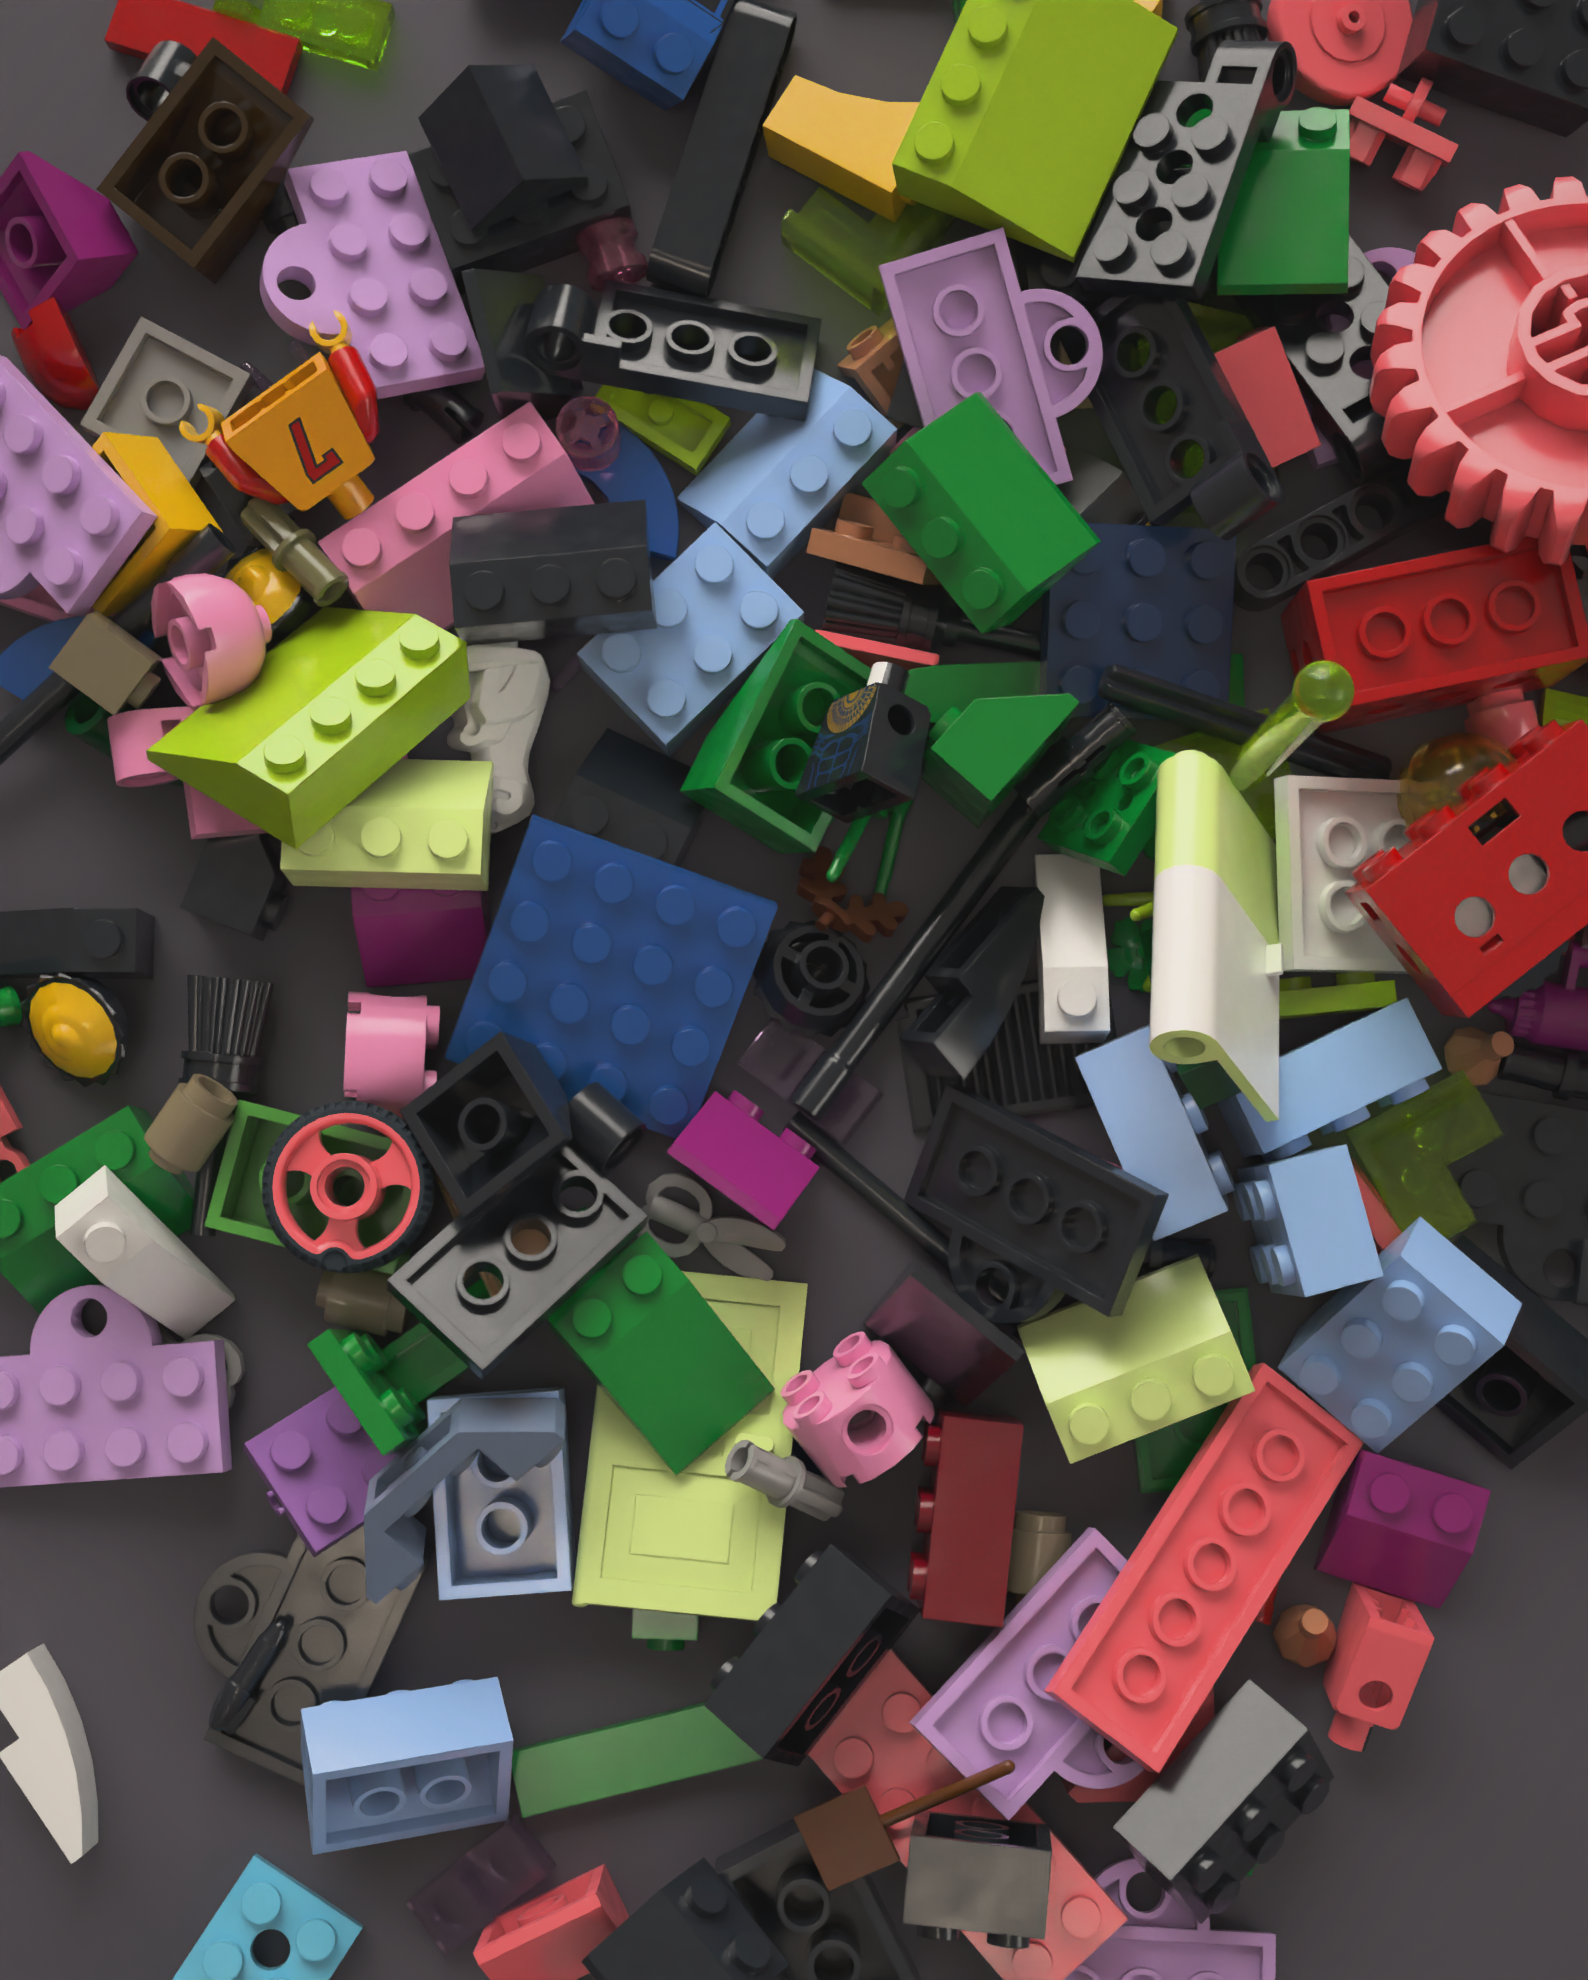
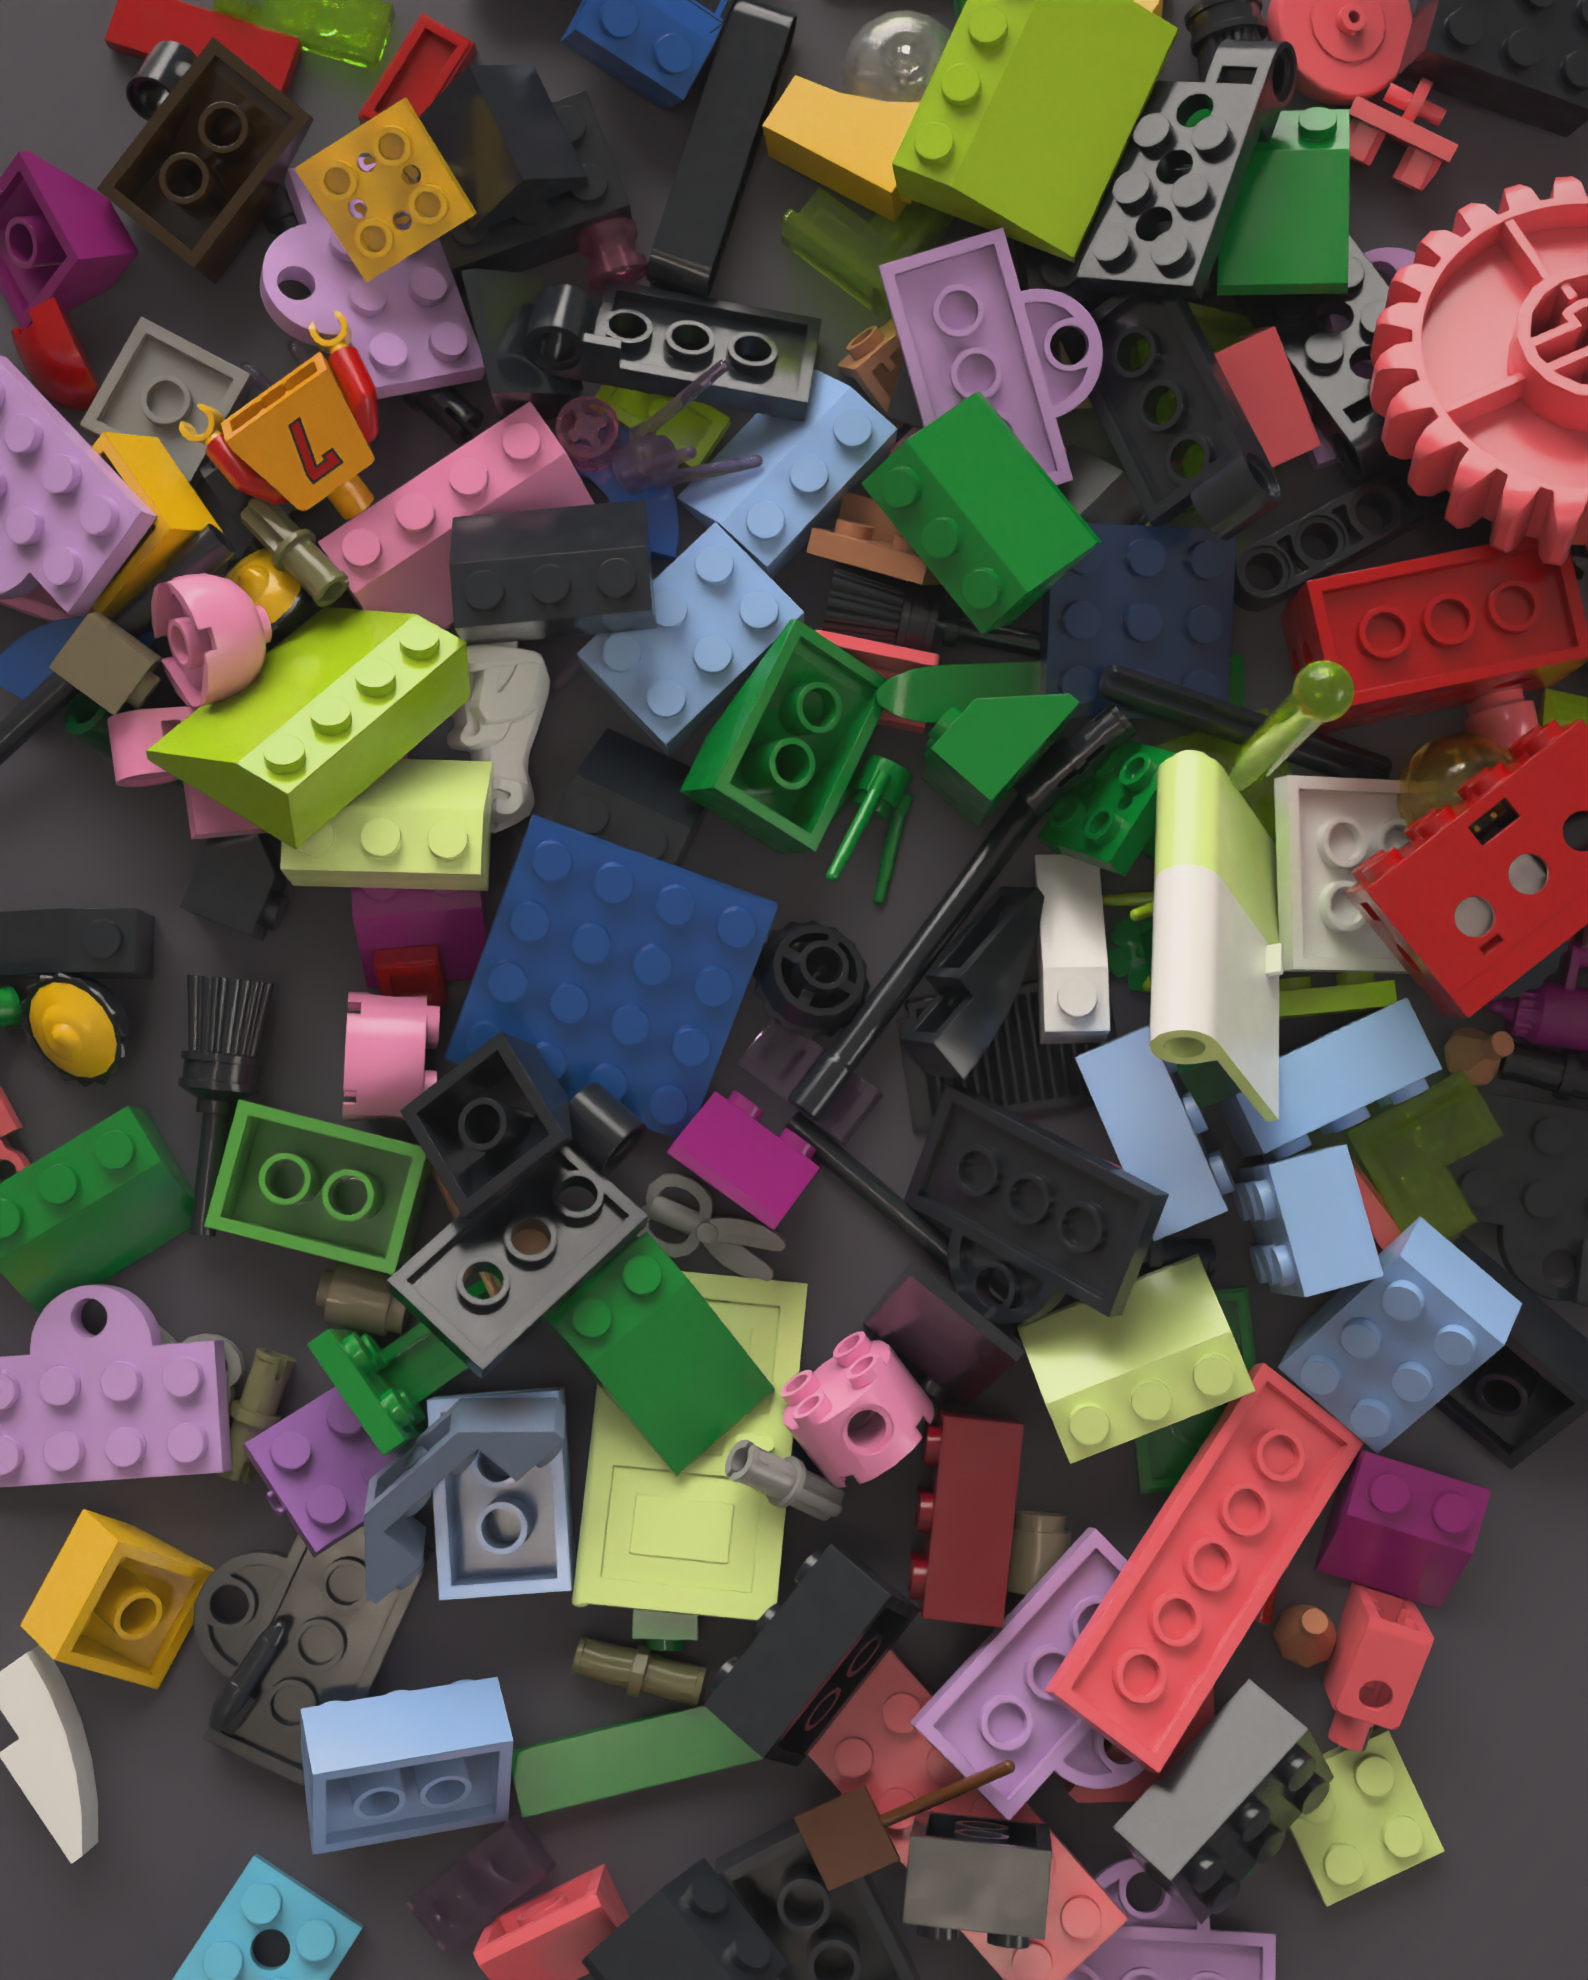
(116, 1601): none -> yellow slope
(138, 1255): white slope -> none
(190, 1124): dark tan brick -> none
(257, 1407): none -> olive pin
(339, 1245): coral wheel -> none
(396, 143): none -> yellow plate
(412, 973): none -> red tile
(421, 68): none -> red tile
(638, 1670): none -> olive pin
(653, 459): none -> clear purple plant
(856, 918): copper animal -> none
(867, 749): black torso -> none
(894, 56): none -> clear cylinder
(1366, 1824): none -> yellowish green plate

